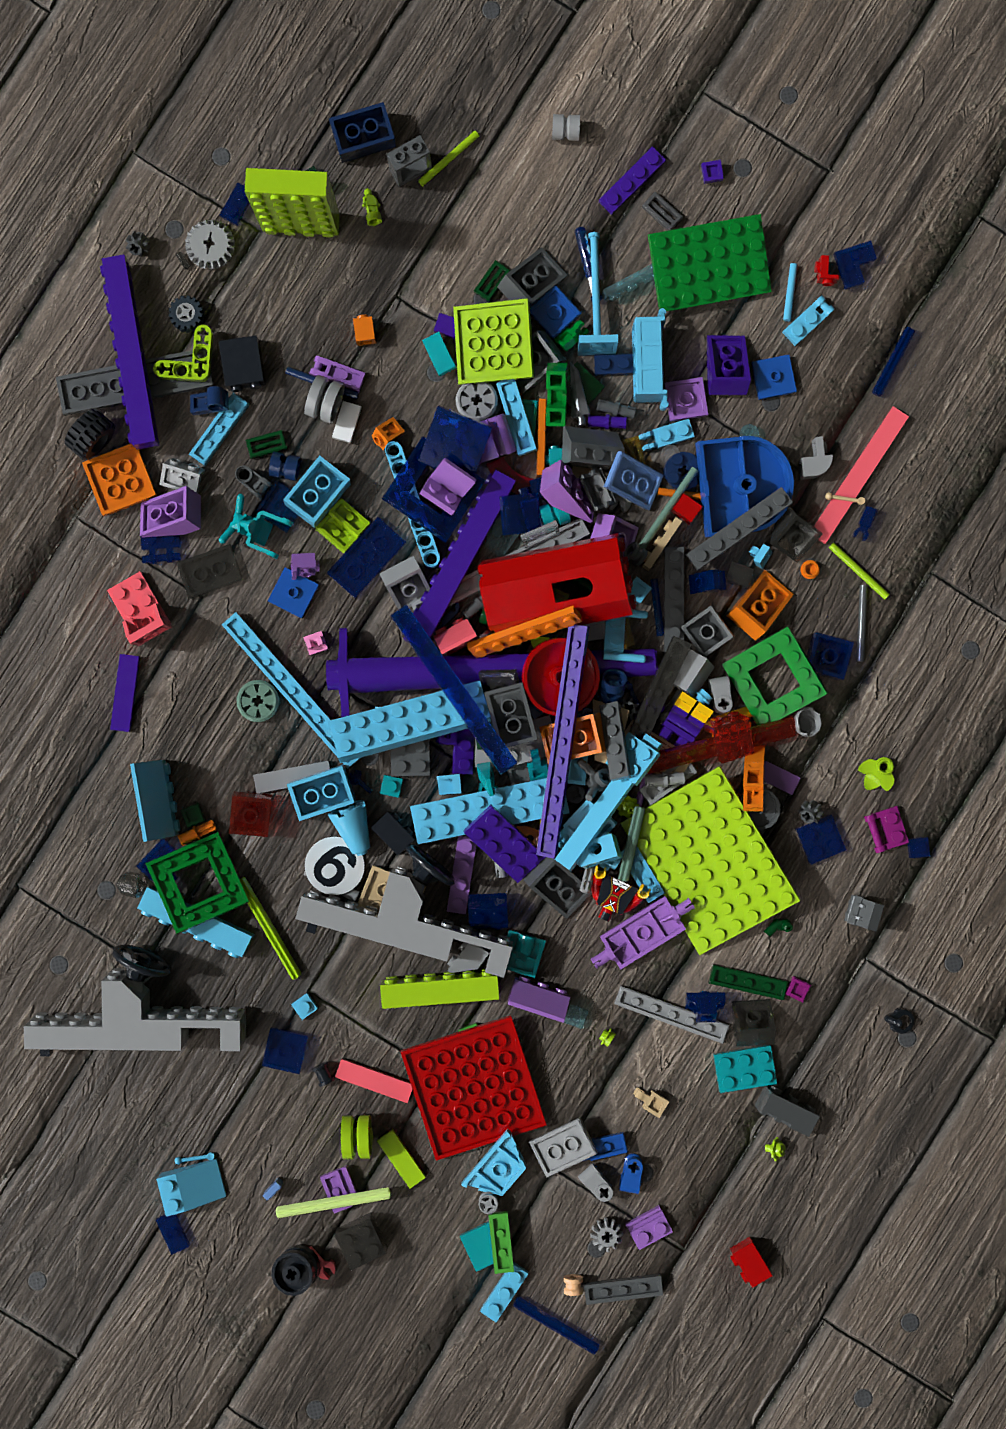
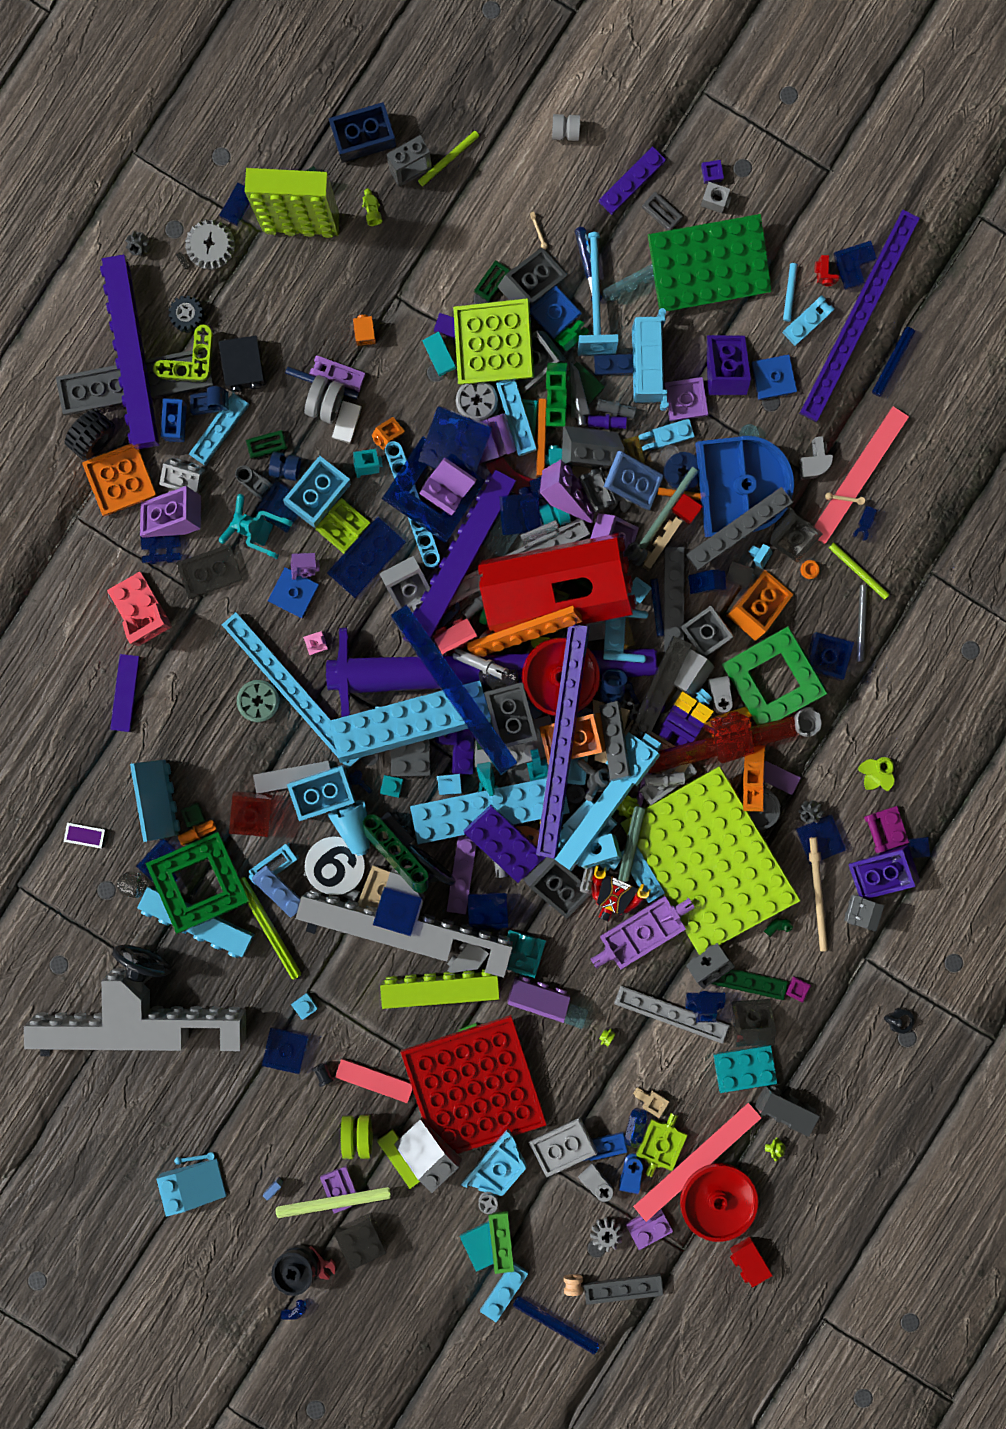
(85, 835): none -> dark purple tile
(172, 1233): clear blue plate -> none
(173, 420): none -> blue brick
(276, 861): none -> medium azure window
(277, 890): none -> medium blue plate
(296, 1312): none -> clear blue arm
(366, 462): none -> teal brick
(397, 911): none -> clear blue tile
(400, 860): none -> dark green beam
(427, 1155): none -> slope
(487, 666): none -> light grey pin
(544, 245): none -> tan hinge
(635, 1127): none -> clear blue plate
(661, 1144): none -> lime plate
(702, 1156): none -> coral tile
(707, 974): none -> dark grey brick
(708, 201): none -> light grey brick
(718, 1202): none -> red dish
(815, 857): none -> tan bar
(859, 315): none -> dark purple plate
(884, 873): none -> dark purple slope

